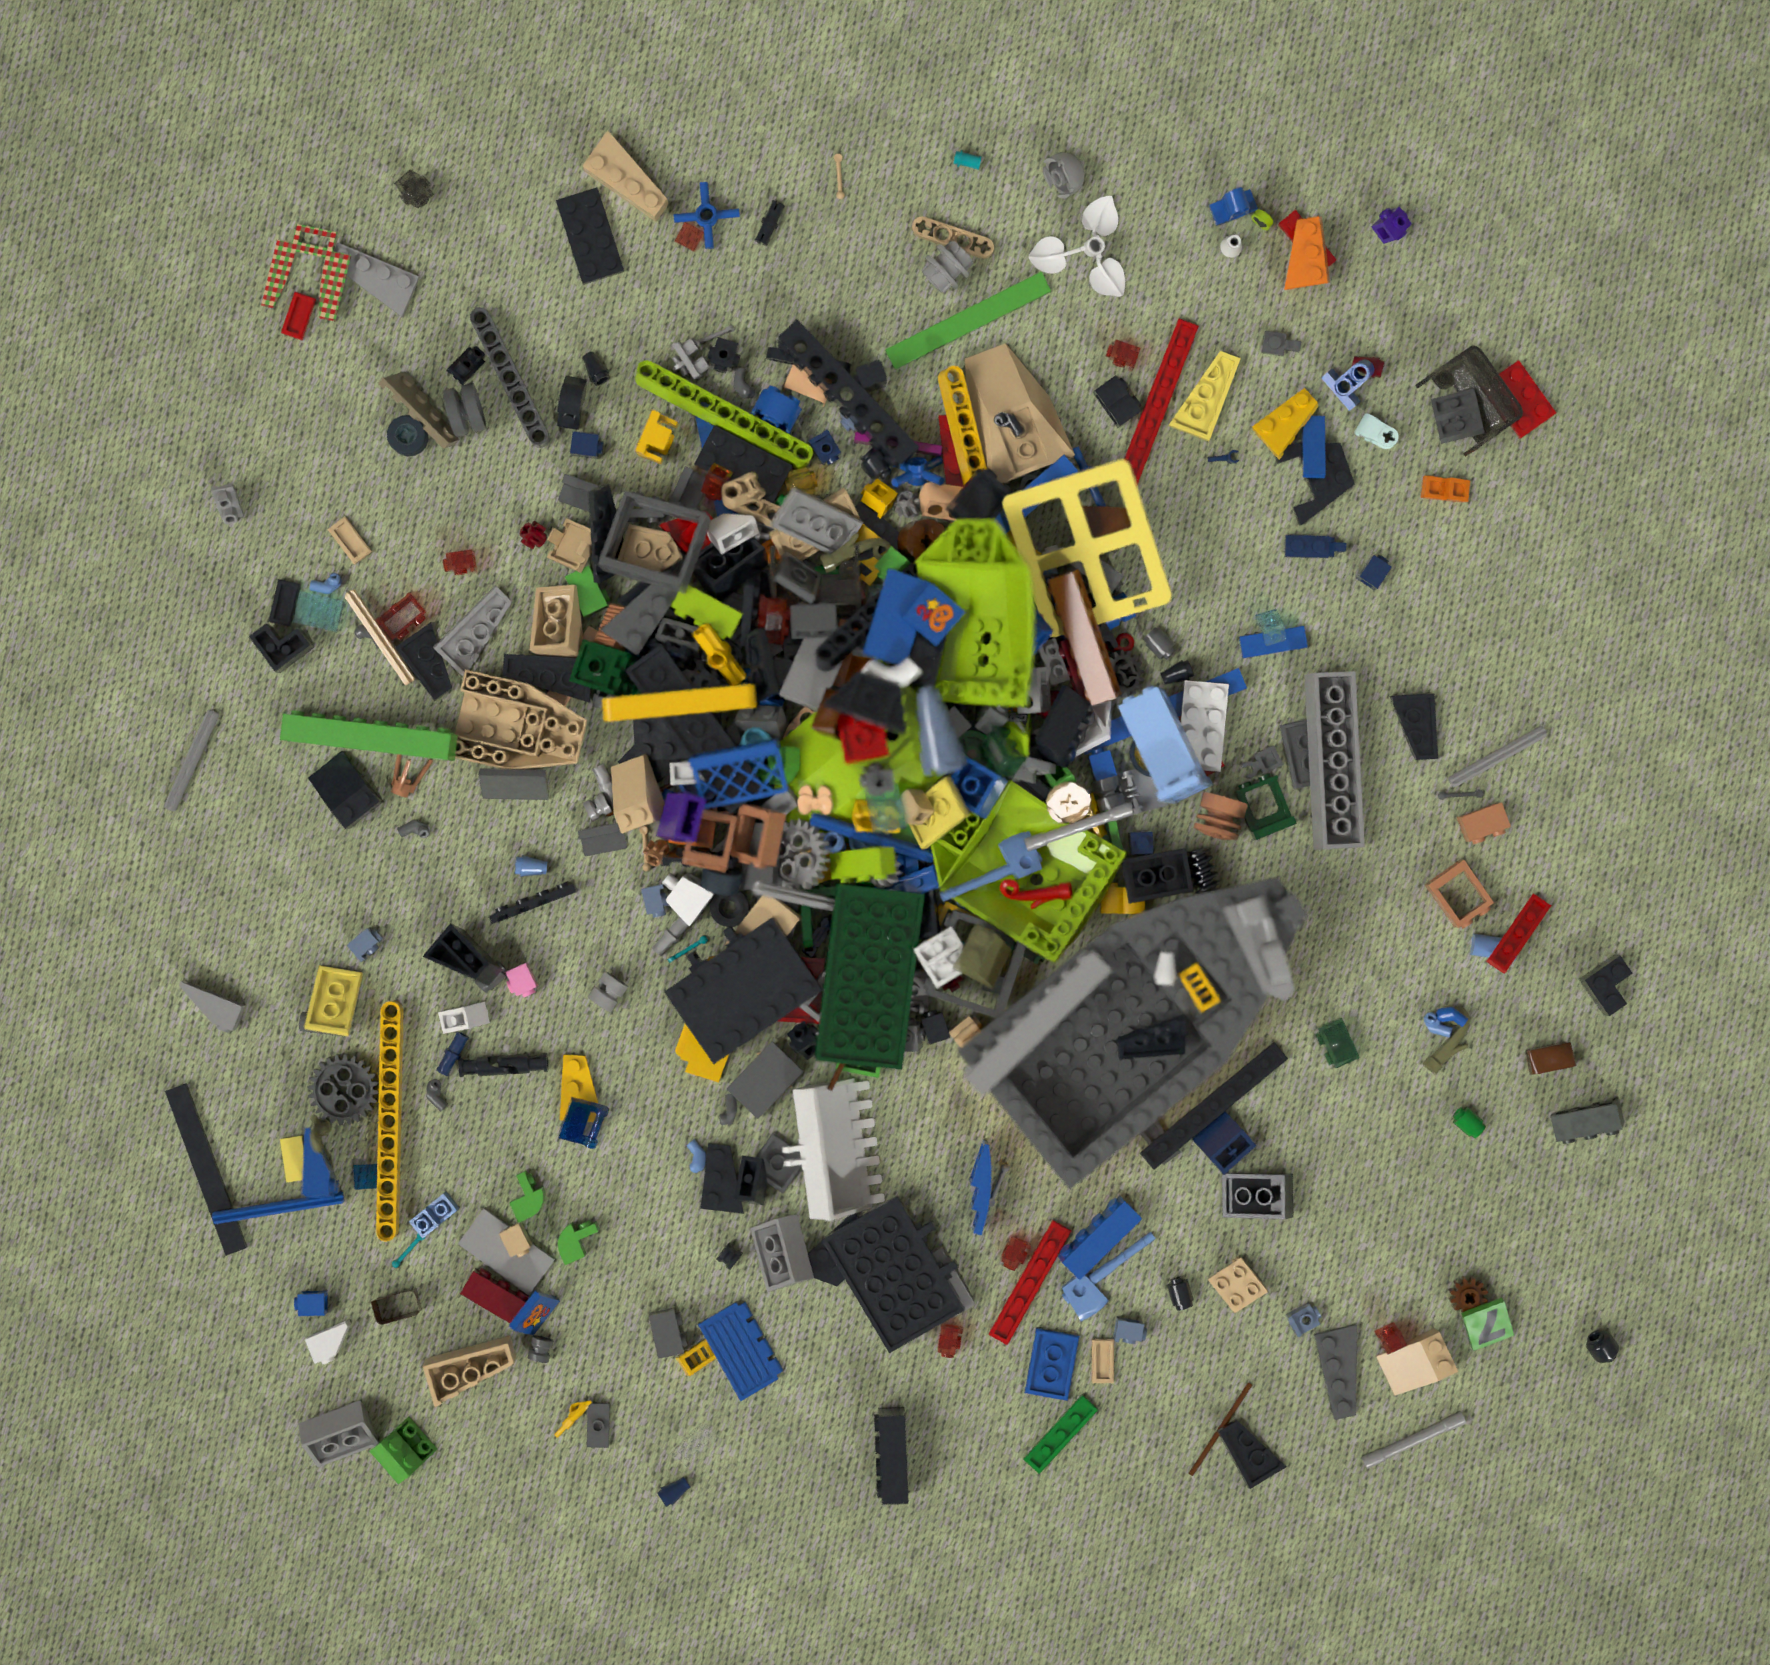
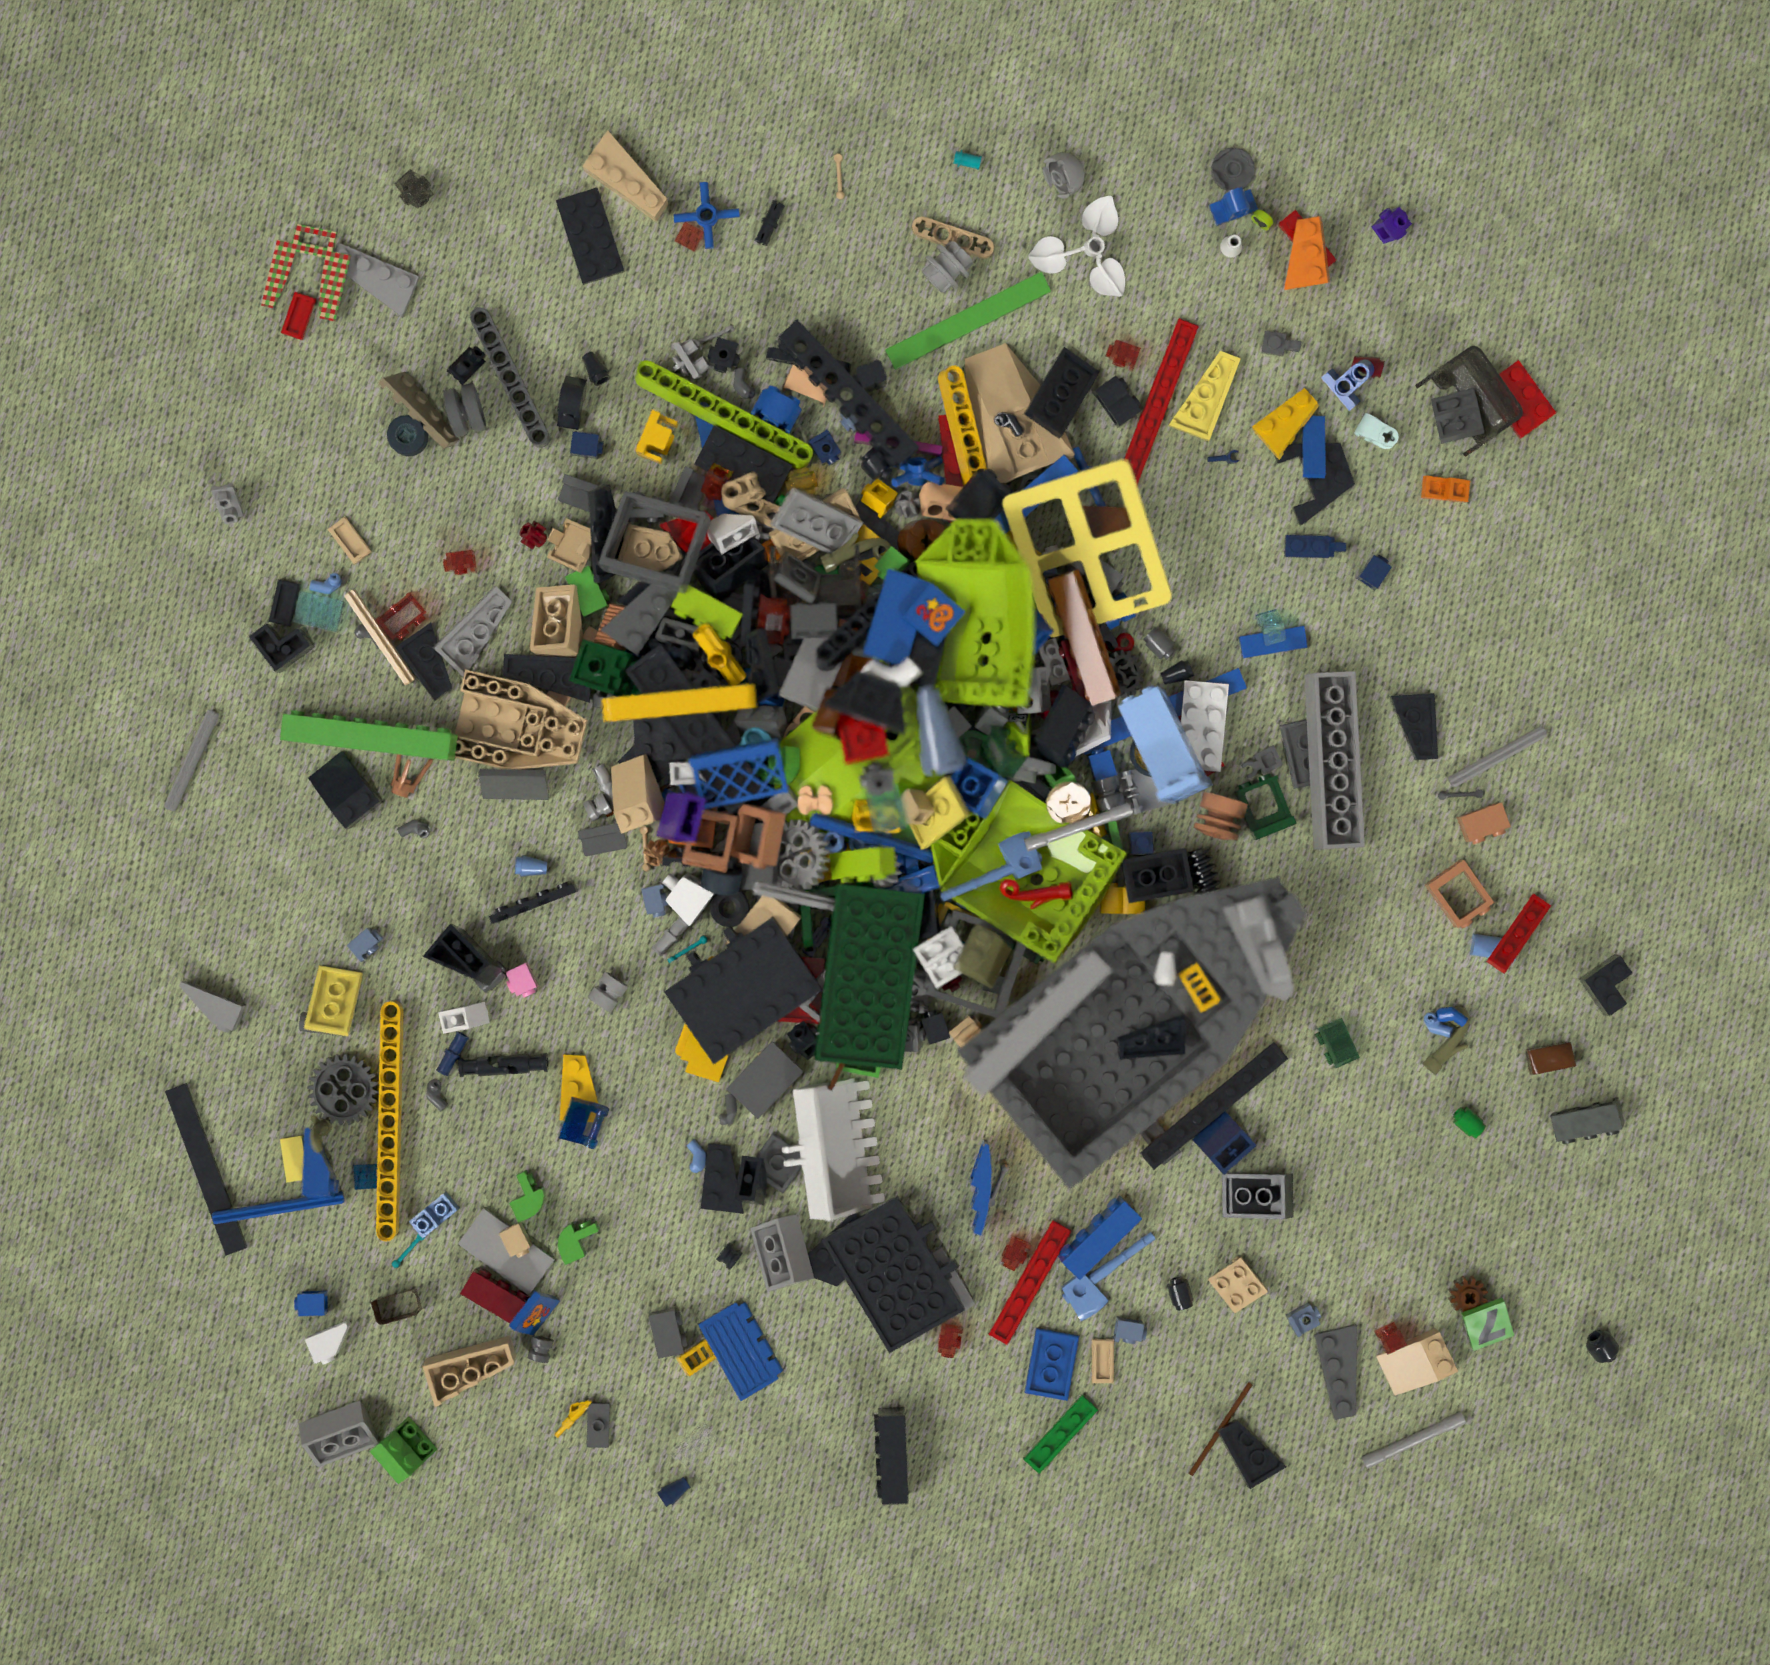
(1061, 392): none -> black plate
(1229, 175): none -> dark grey tile

